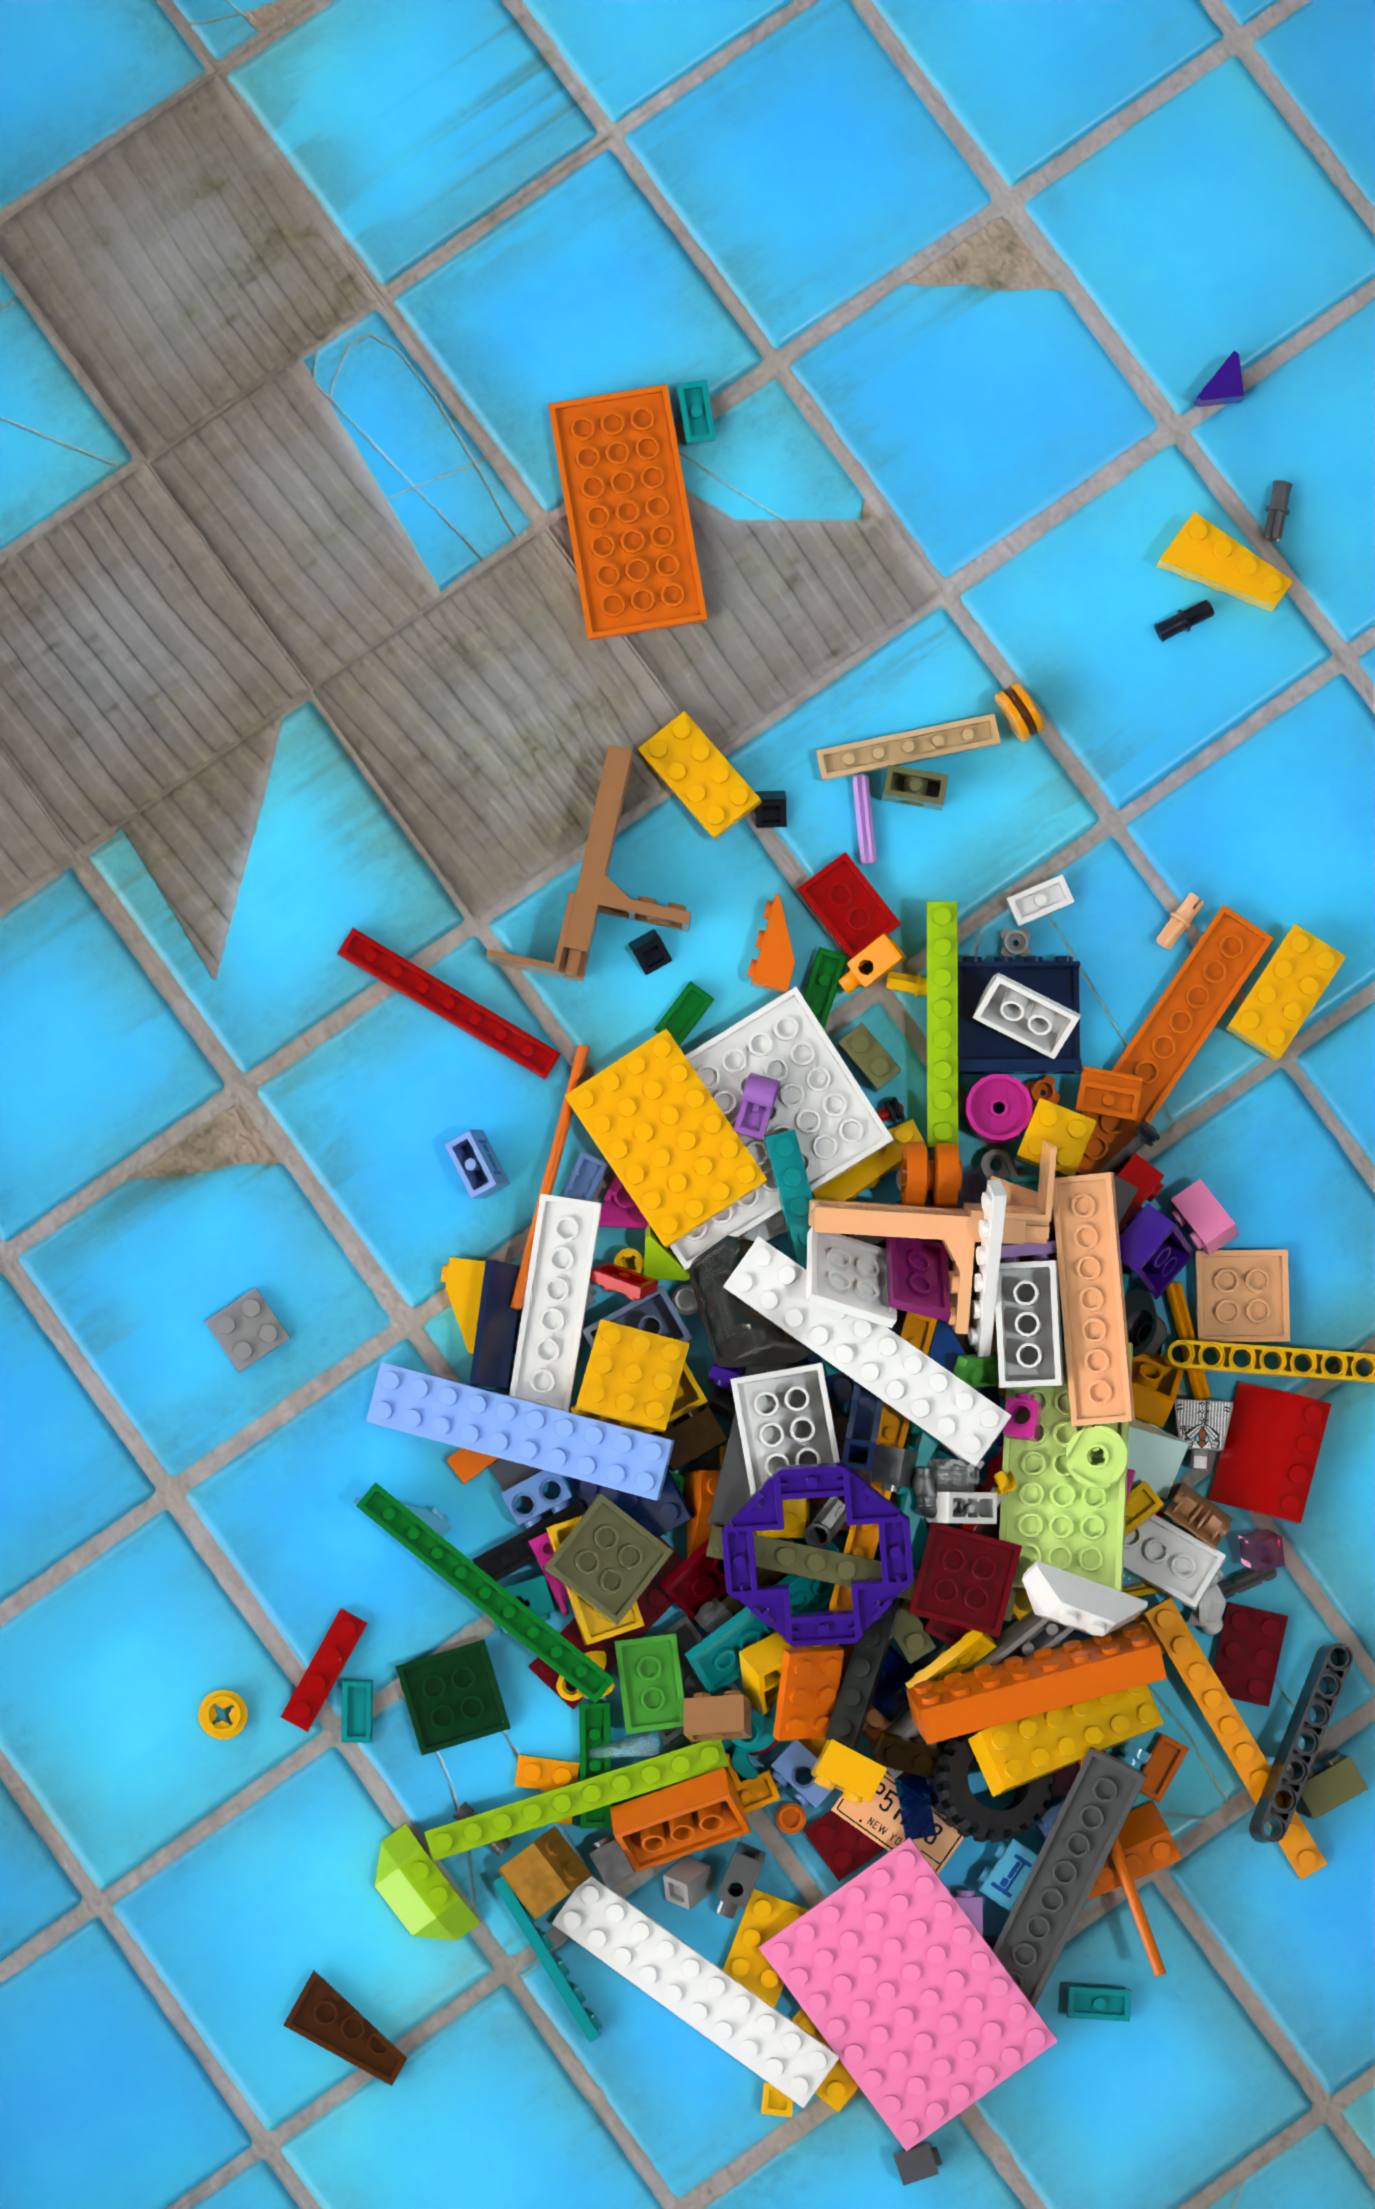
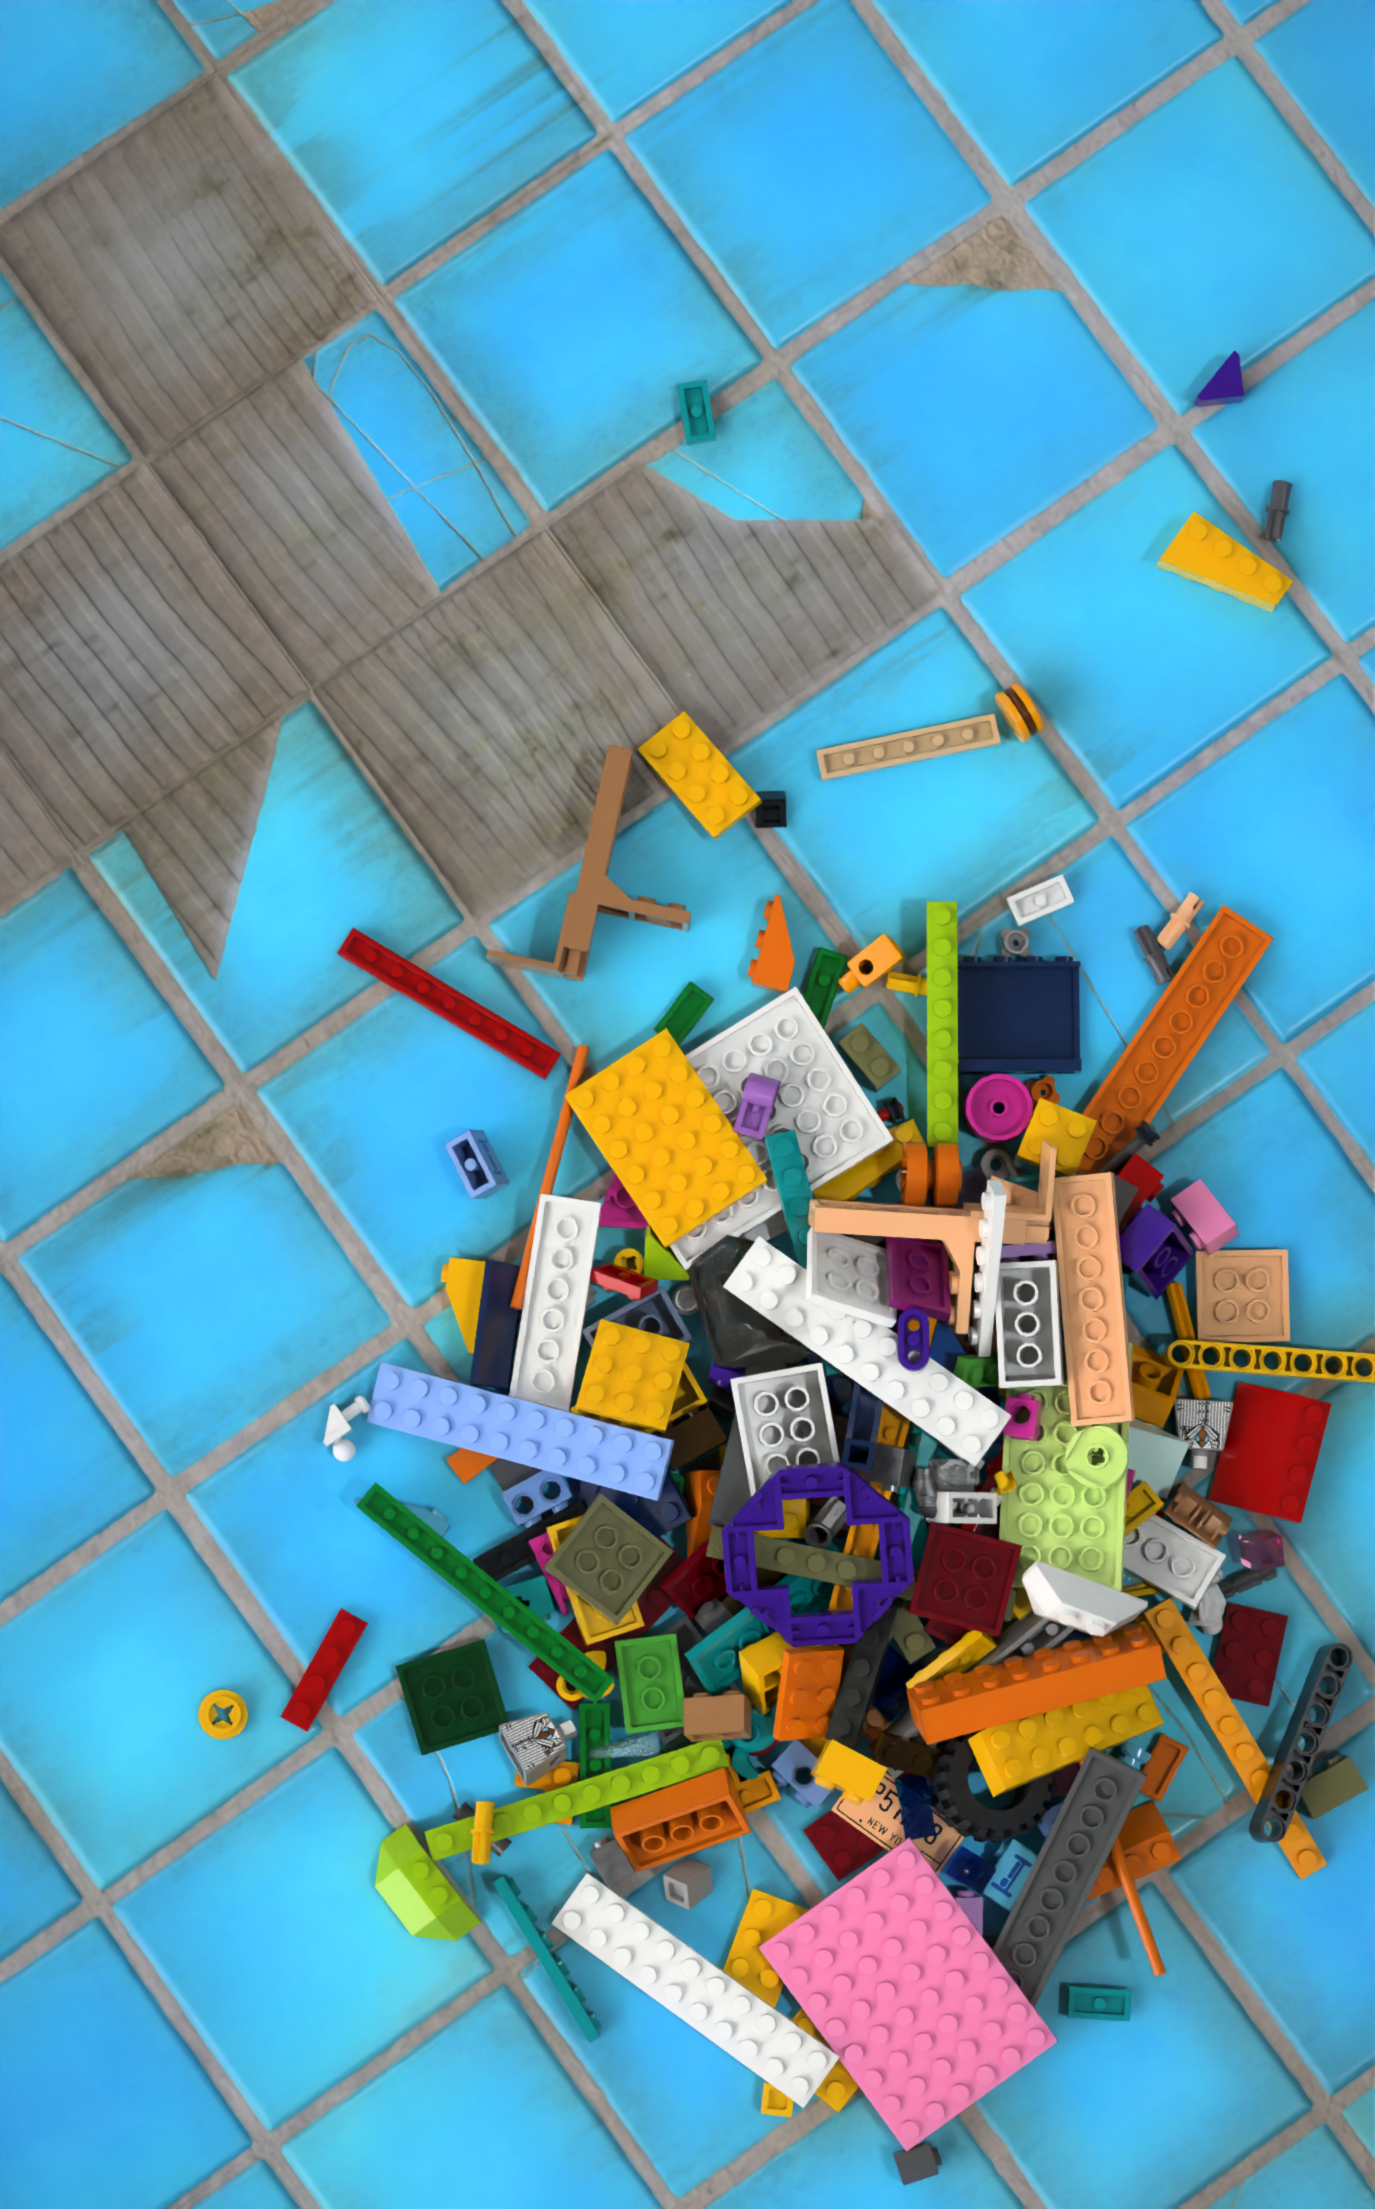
(247, 1329): light grey plate -> none
(338, 1427): none -> white piece
(338, 2027): reddish brown wing -> none
(357, 1711): teal tile -> none
(482, 1832): none -> yellow axle
(536, 1744): none -> light grey torso
(544, 1872): pearl gold slope -> none
(585, 1177): medium blue plate -> none
(627, 512): orange plate -> none
(650, 952): black slope -> none
(743, 1869): dark grey torso -> none
(790, 1818): orange plate -> none
(848, 905): red plate -> none
(864, 819): lavender axle -> none
(913, 1340): none -> dark purple plate
(915, 787): olive brick -> none
(971, 1870): none -> clear blue slope
(1025, 1015): white slope -> none
(1109, 1093): orange plate -> none
(1144, 1326): dark grey piece -> none
(1153, 955): none -> dark grey axle
(1184, 620): black axle -> none
(1285, 992): yellow brick -> none

